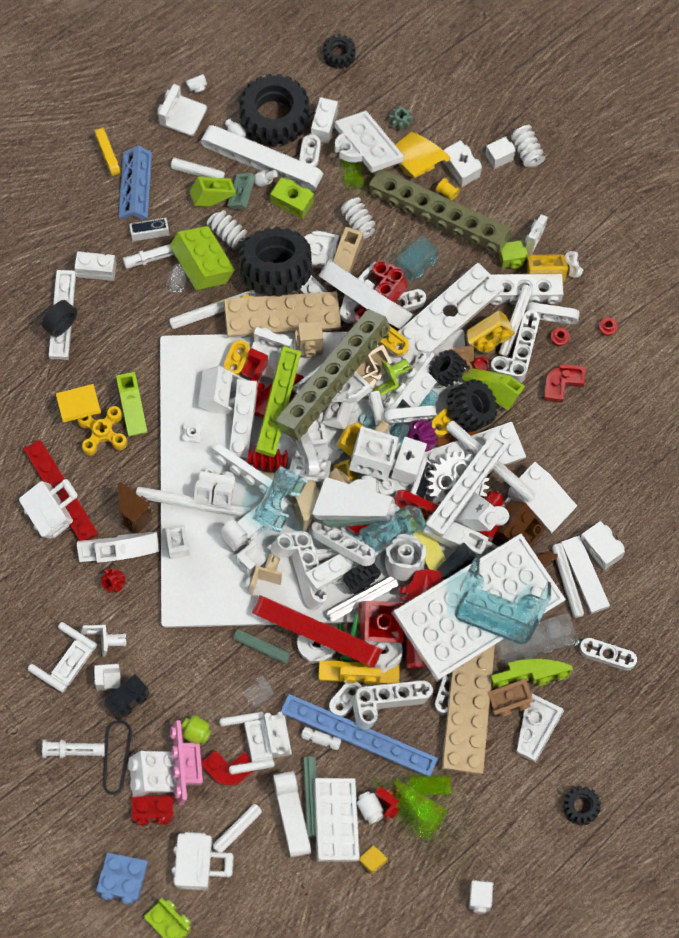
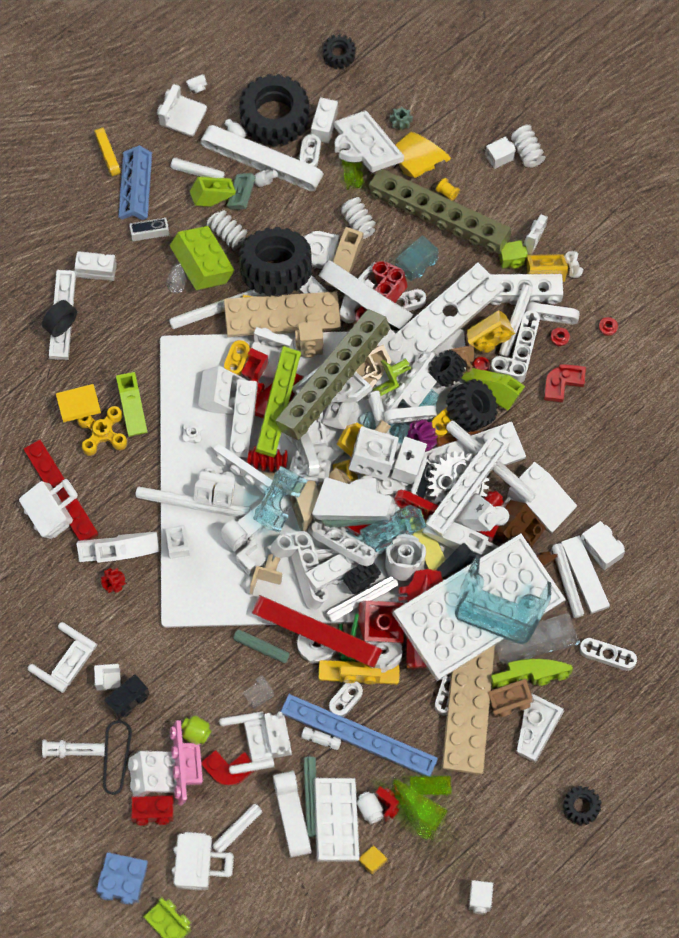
(106, 639): white bracket -> none
(134, 510): reddish brown slope -> none
(147, 256): white pin -> none
(297, 206): lime brick -> none
(393, 340): yellow plate -> none
(393, 699): white beam -> none
(462, 163): white brick -> none

